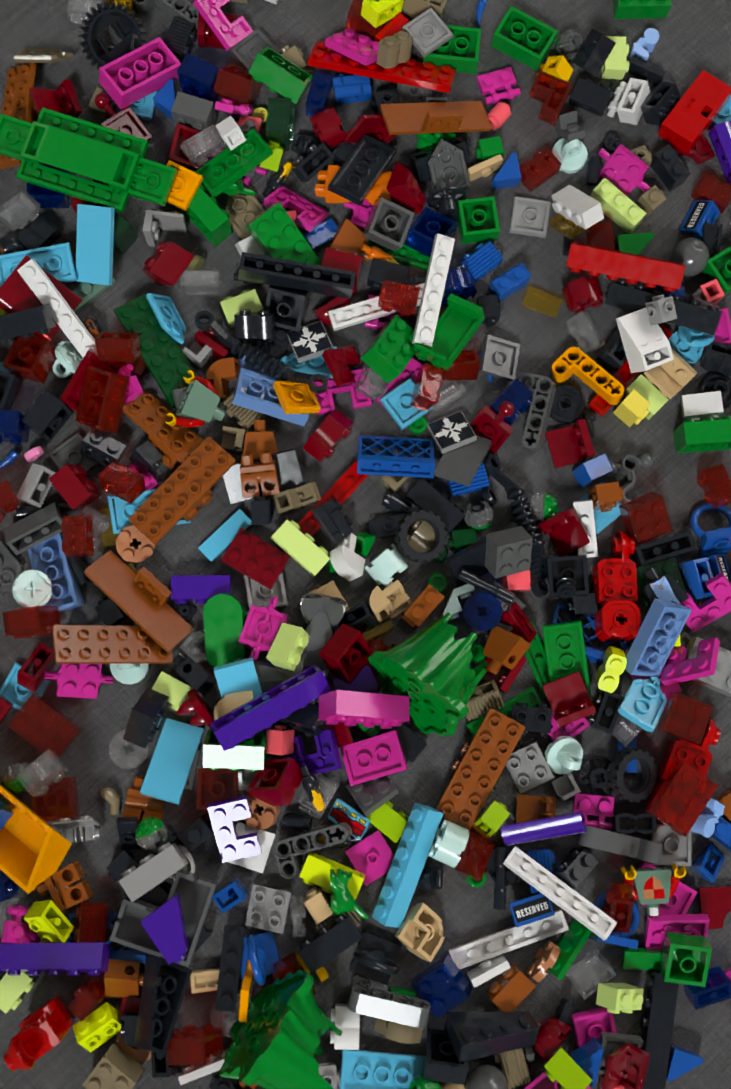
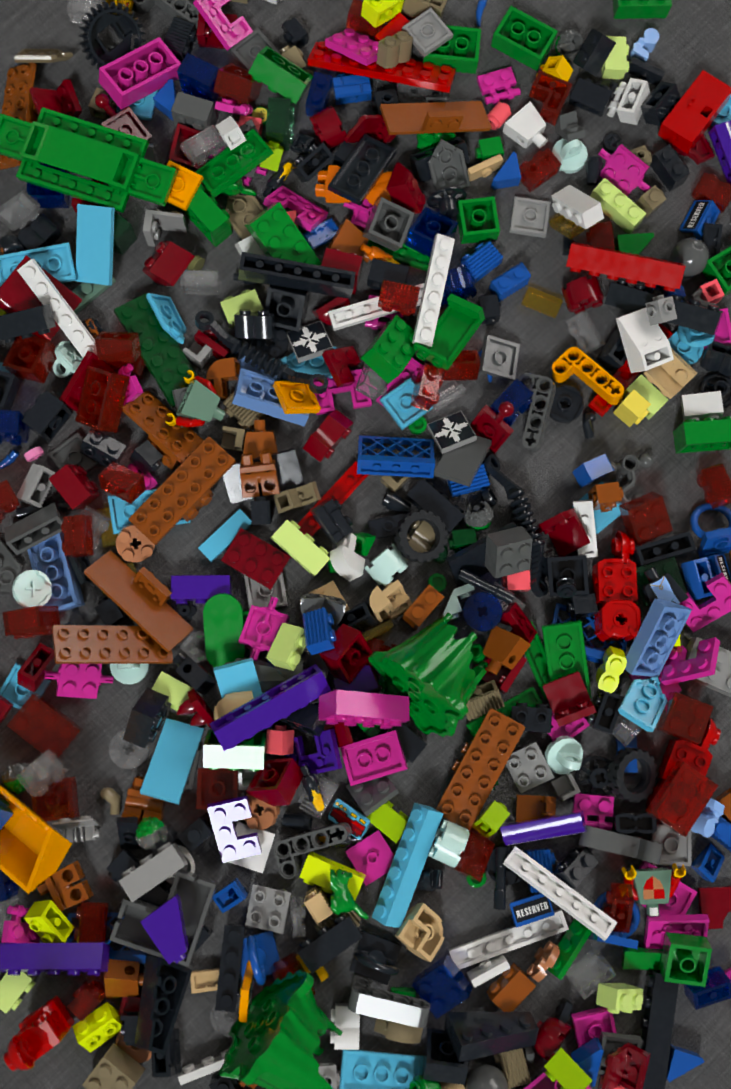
(195, 1045): clear red brick -> none
(295, 33): none -> black brick
(318, 631): none -> blue brick
(526, 127): none -> white torso
(543, 506): piece -> none
(570, 444): dark red bracket -> none

